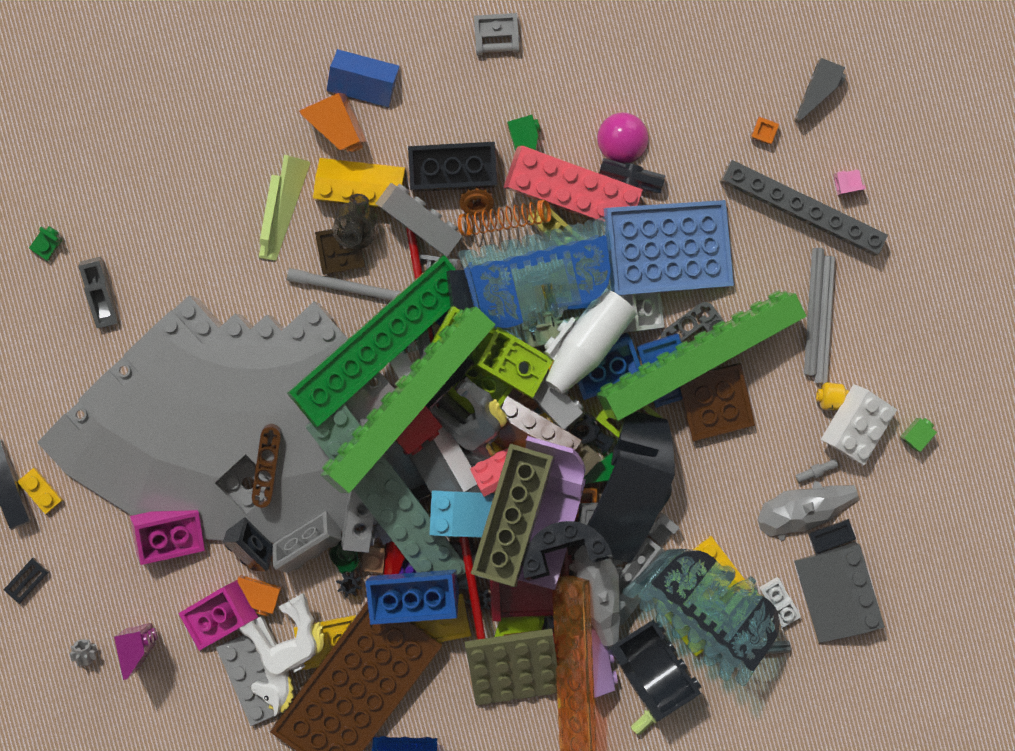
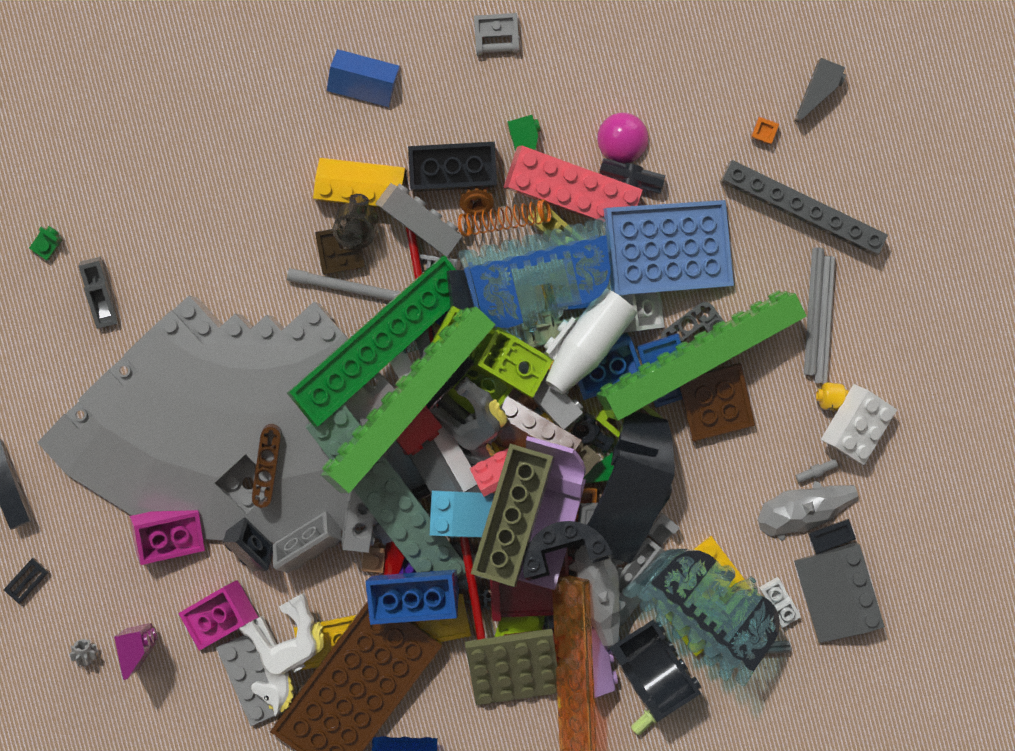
(40, 490): yellow plate -> none
(260, 594): orange slope -> none
(280, 205): yellowish green wedge -> none
(336, 122): orange slope -> none
(345, 560): dark green hair -> none
(354, 581): black gear -> none
(848, 182): bright pink panel -> none
(919, 434): bright green brick -> none

